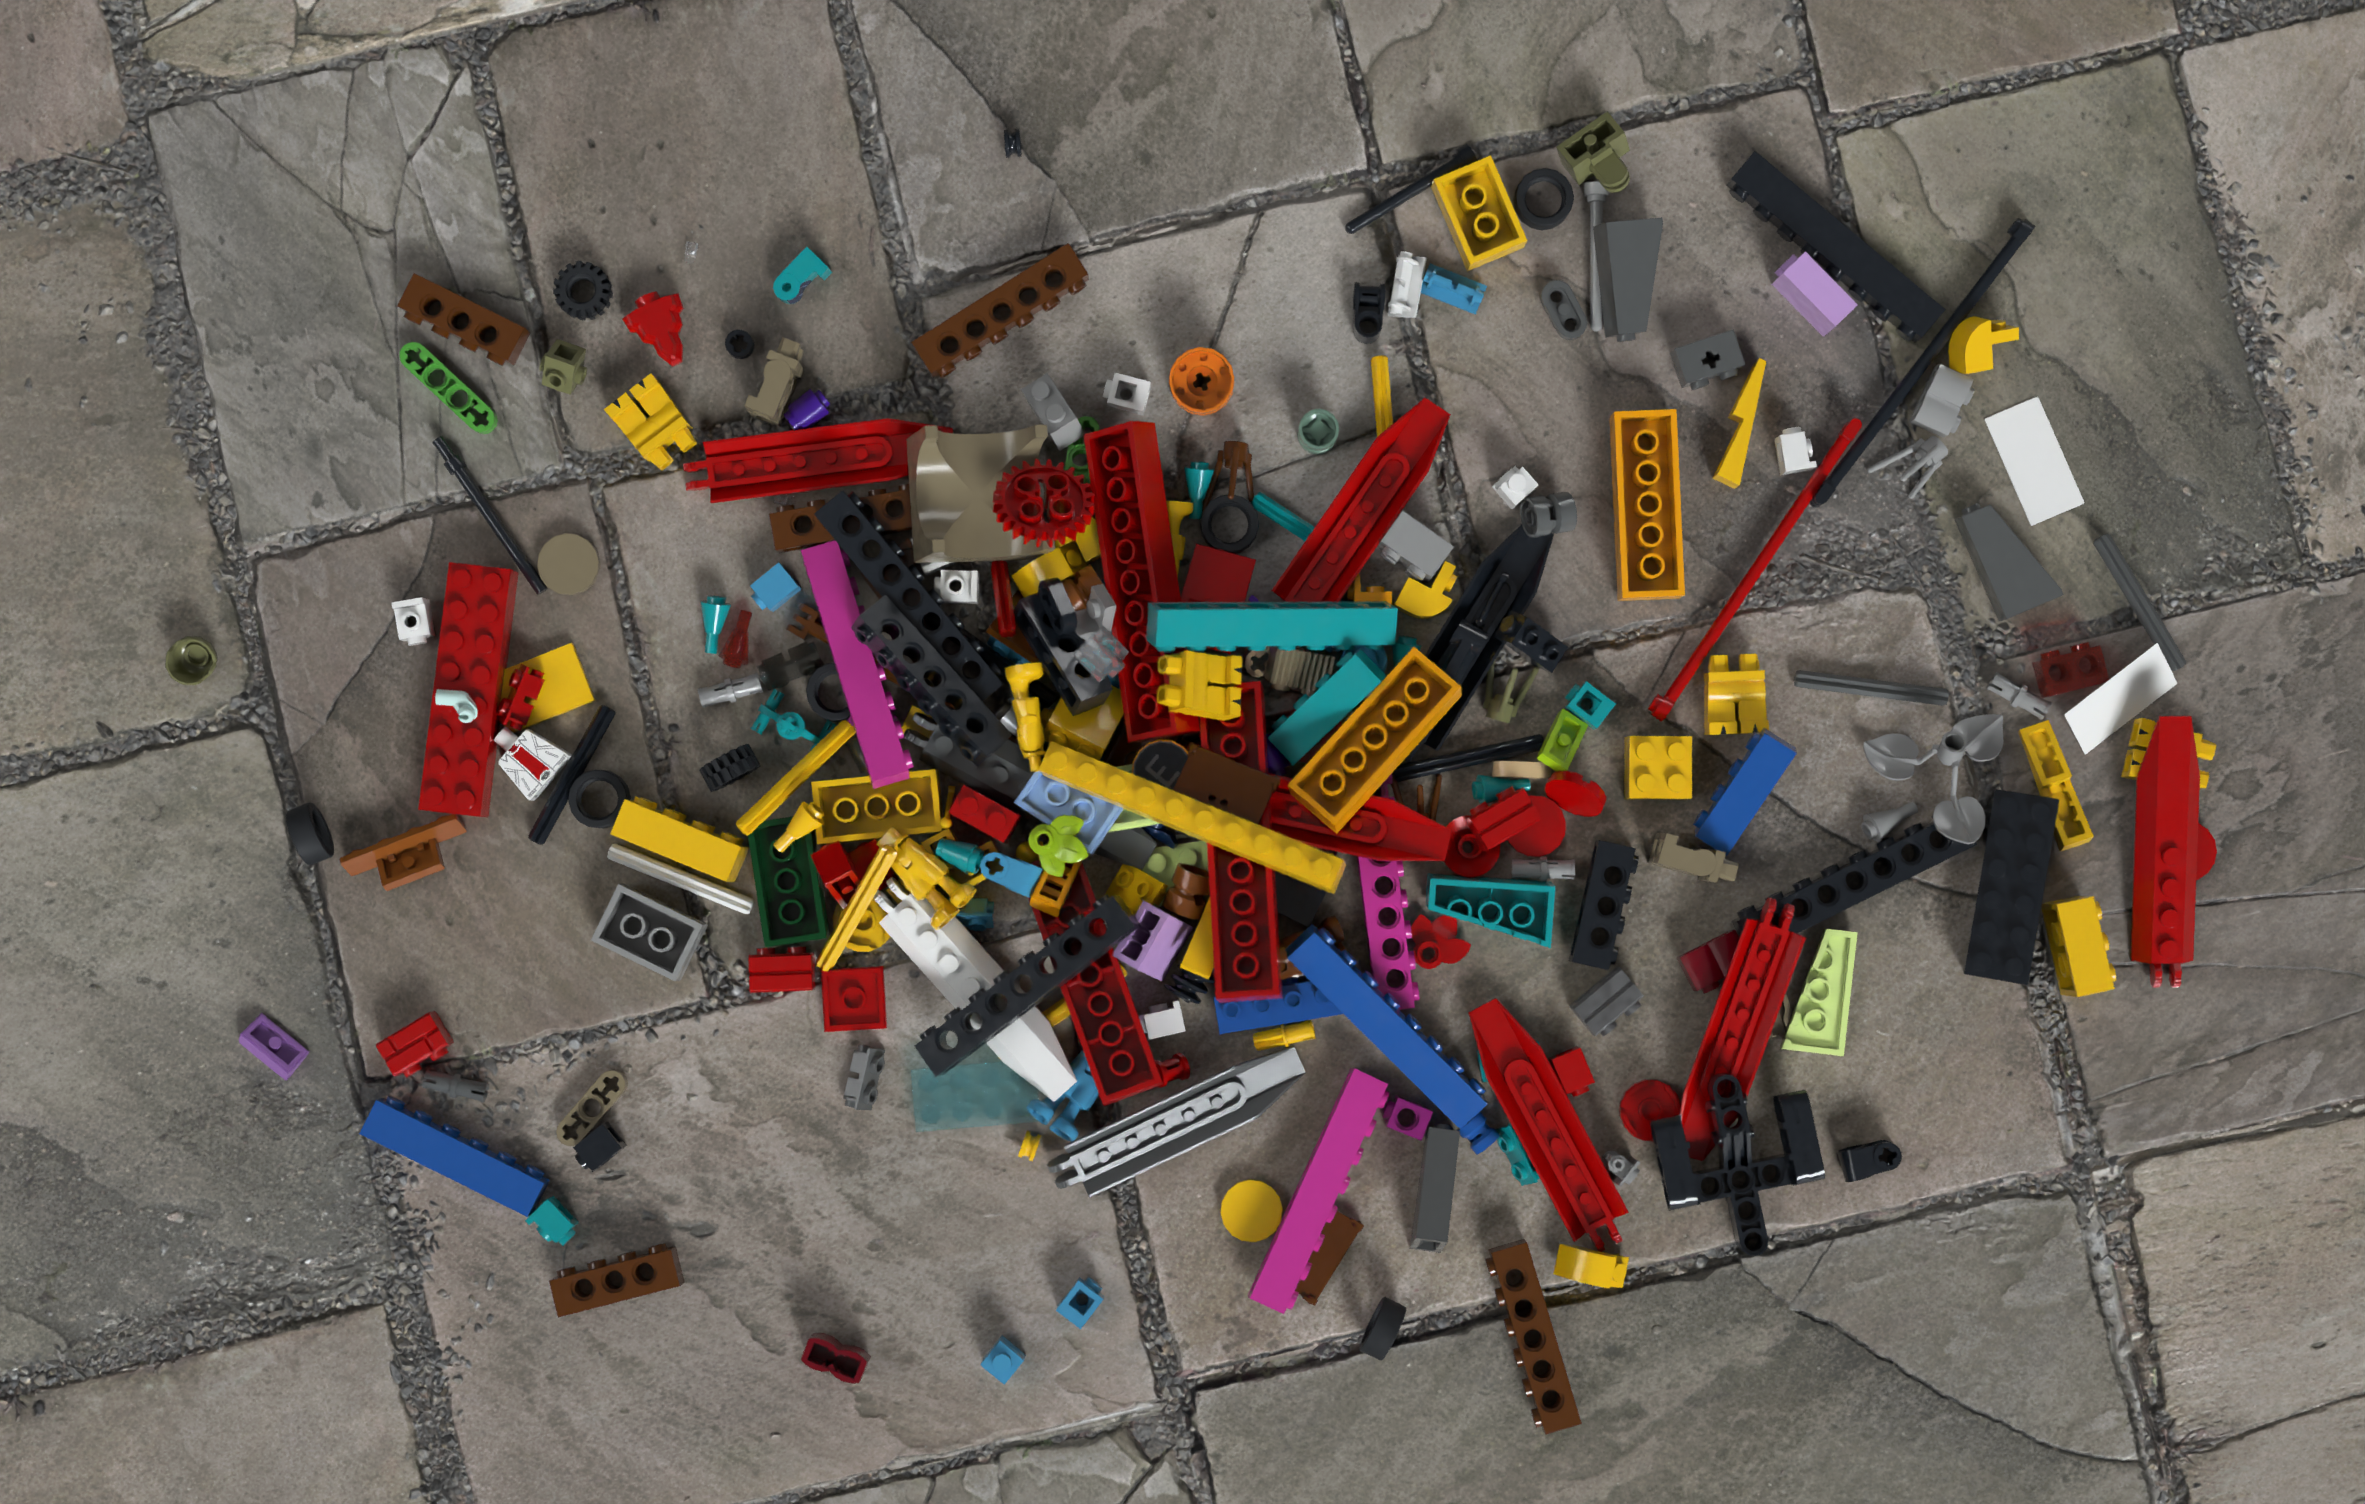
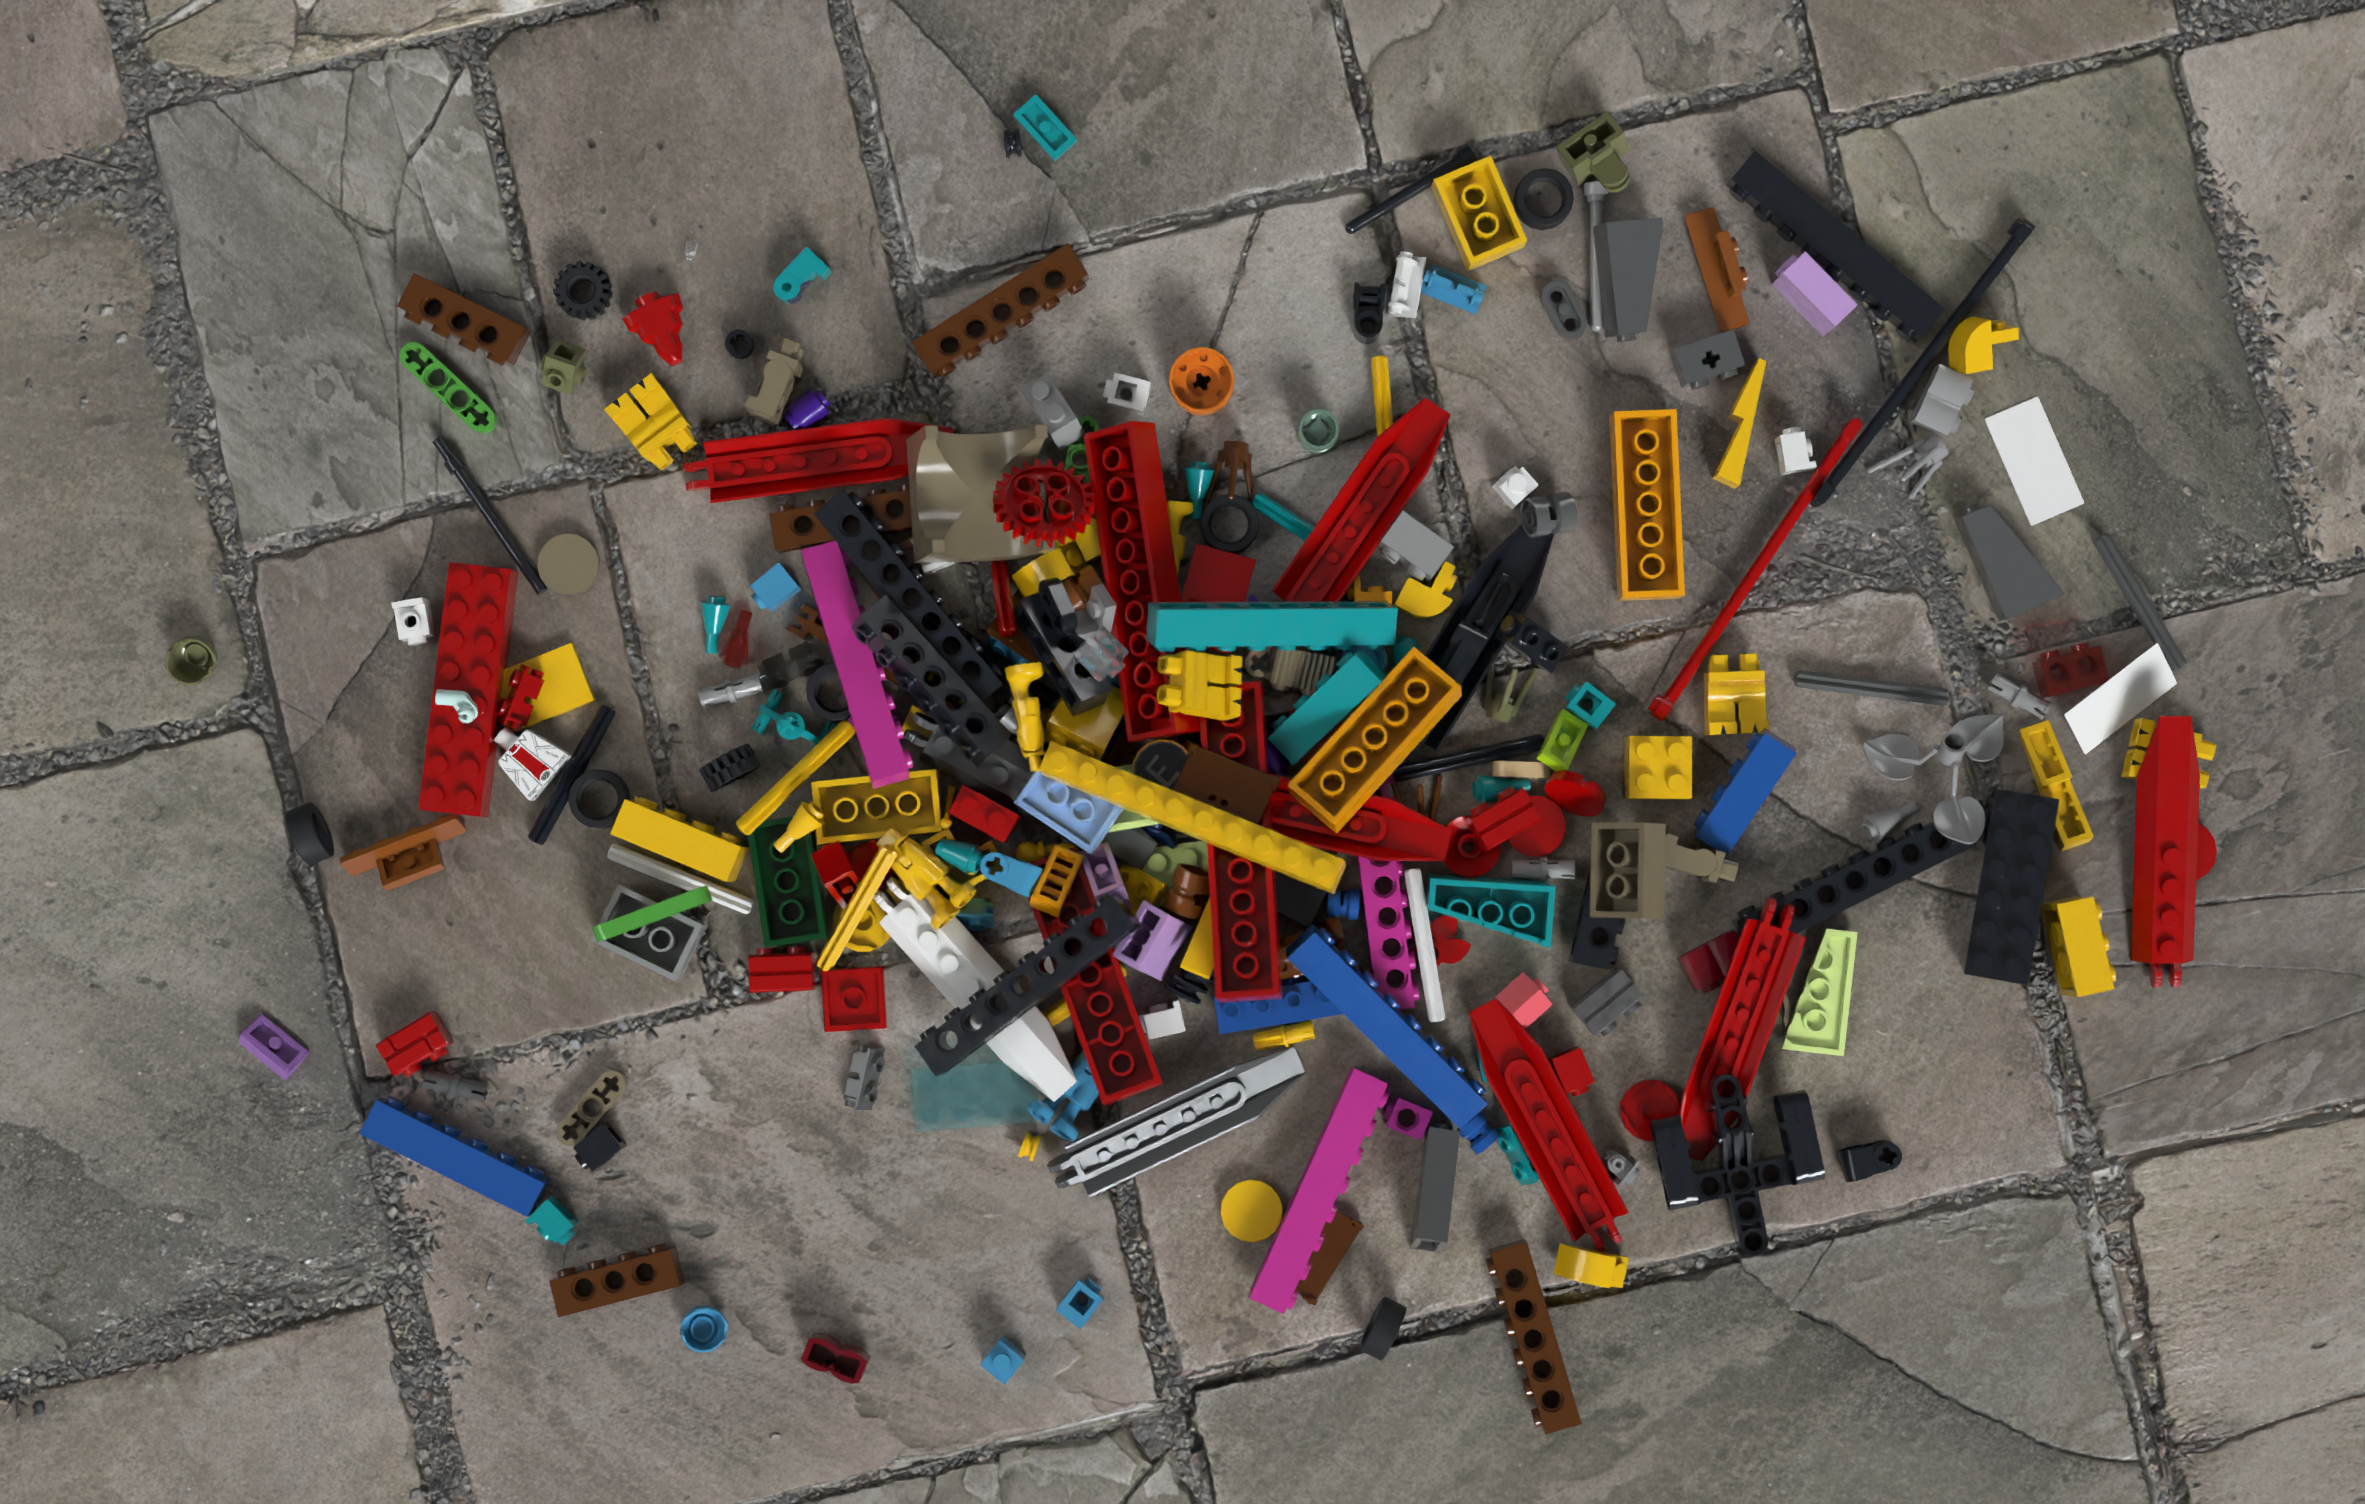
(652, 913): none -> bright green beam
(703, 1328): none -> dark azure hair
(967, 594): white brick -> none
(1045, 128): none -> teal plate
(1062, 844): lime plate -> none
(1104, 873): none -> lavender brick
(1171, 1070): red bush -> none
(1349, 905): none -> blue wheel
(1424, 945): none -> white axle
(1525, 999): none -> coral brick
(1627, 870): none -> dark tan brick
(1719, 268): none -> dark orange bracket

